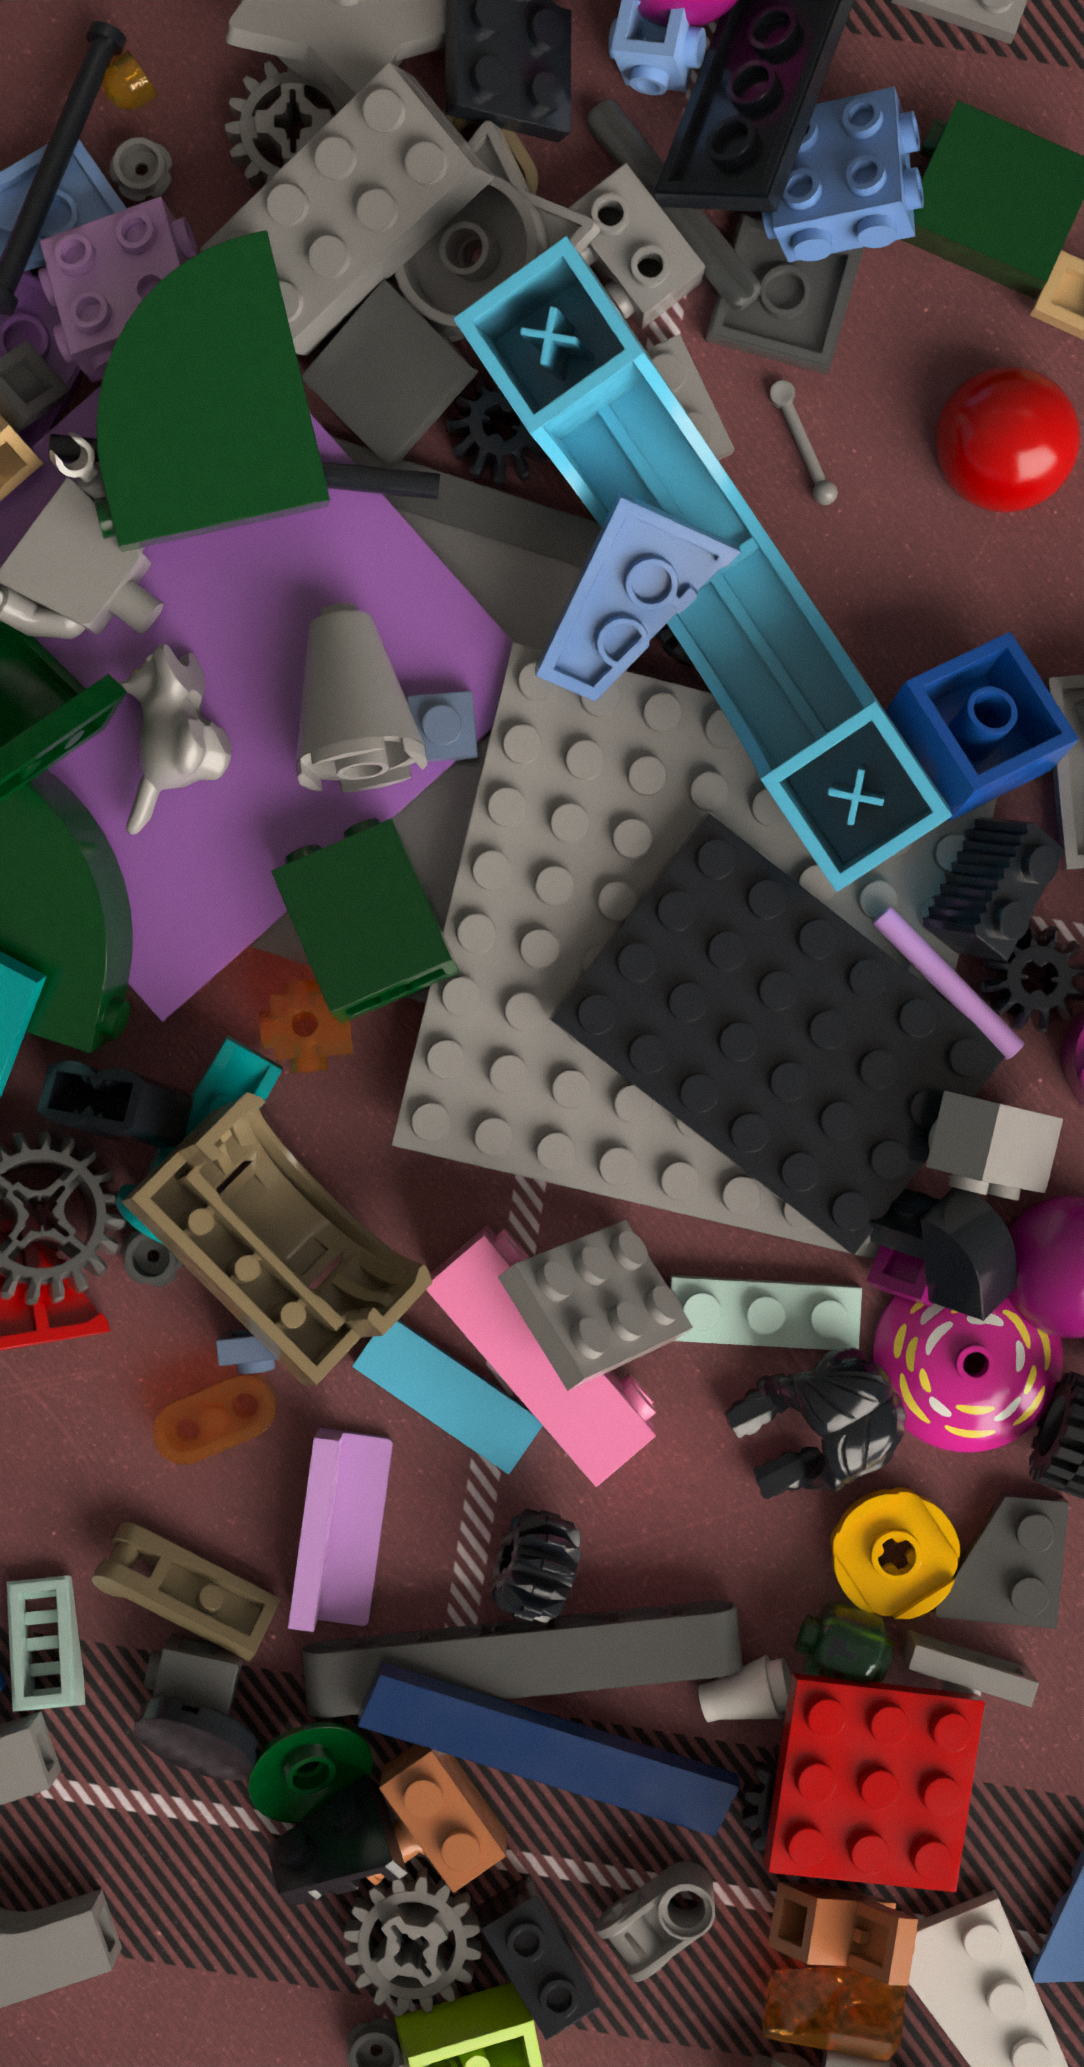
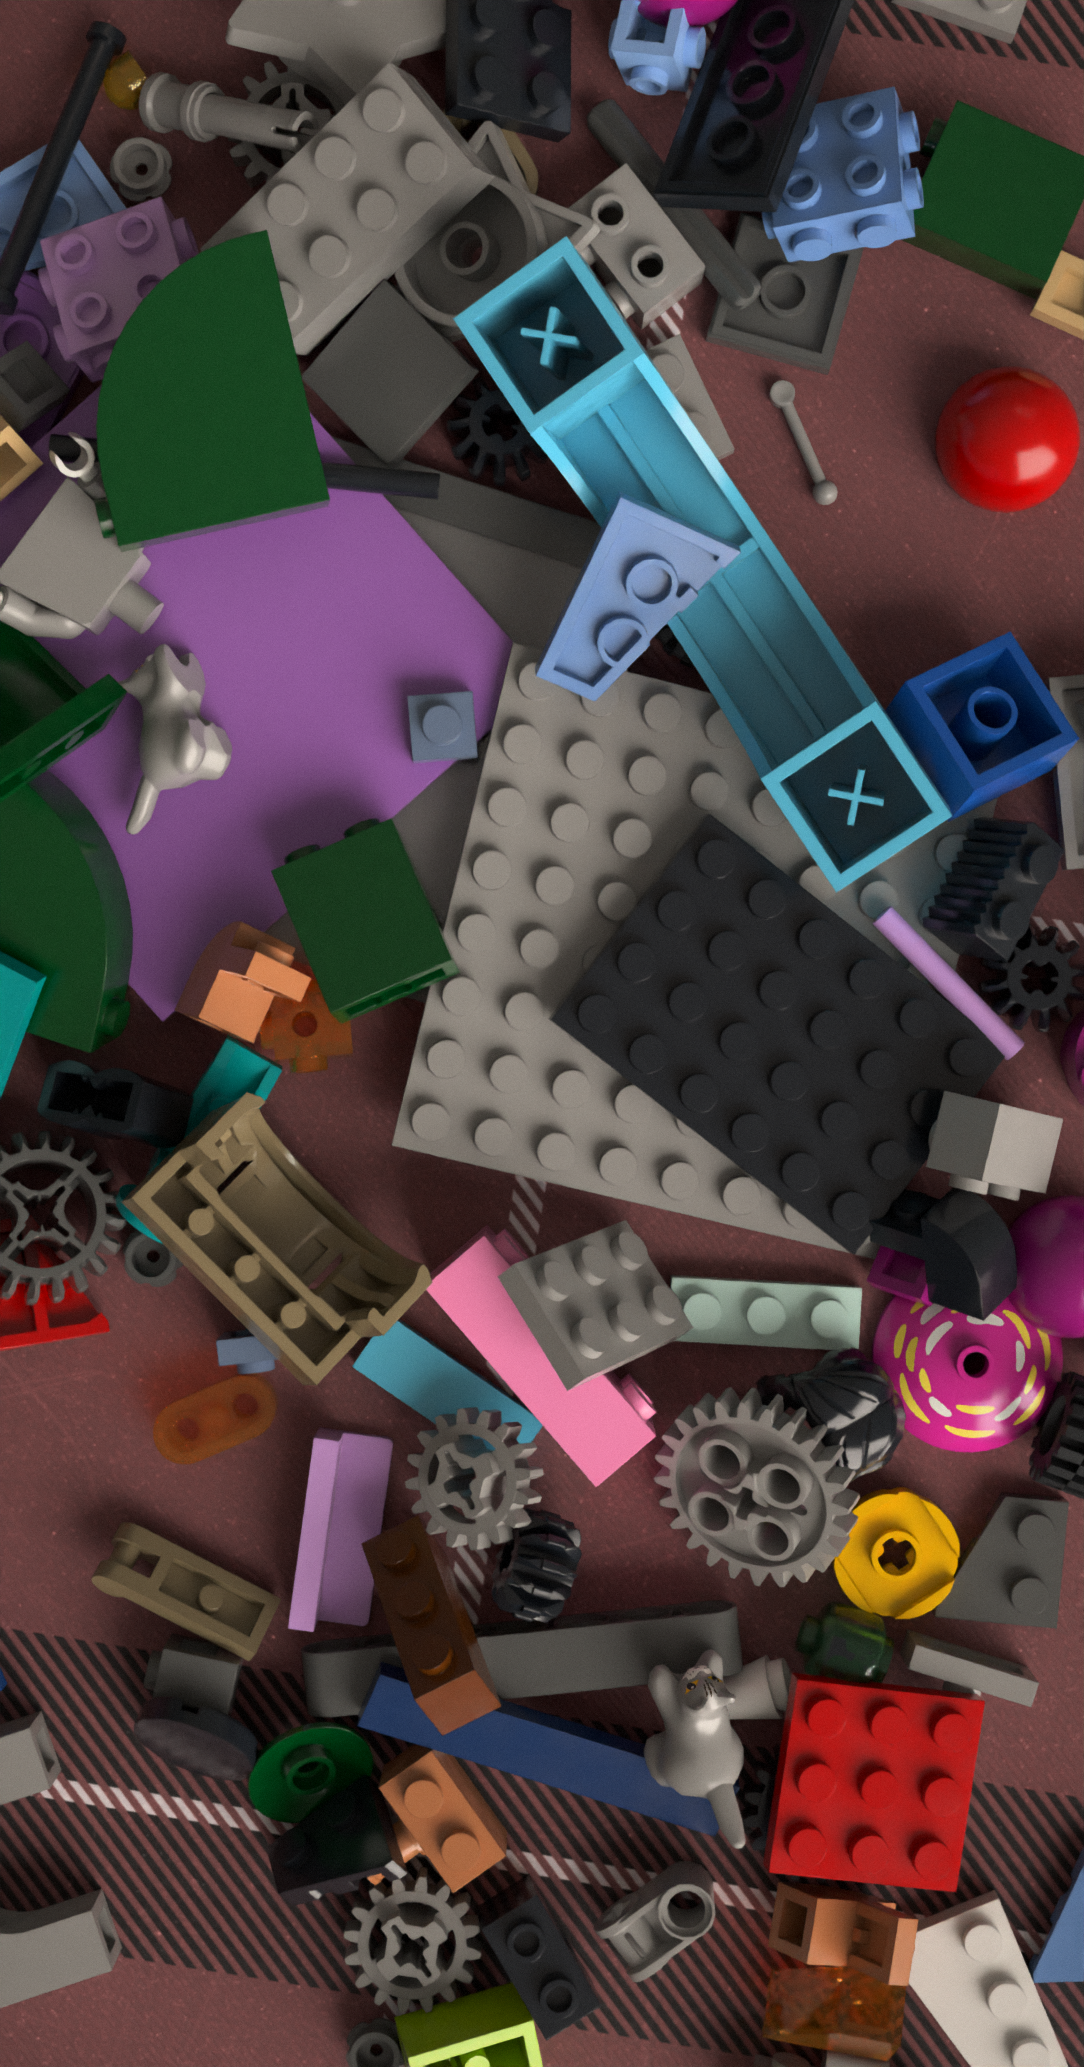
(69, 1667): light aqua slope -> none
(207, 113): none -> light grey pin
(239, 979): none -> nougat brick
(353, 708): light grey cone -> none
(430, 1626): none -> reddish brown brick
(492, 1497): none -> light grey gear
(699, 1746): none -> light grey animal
(757, 1487): none -> light grey gear

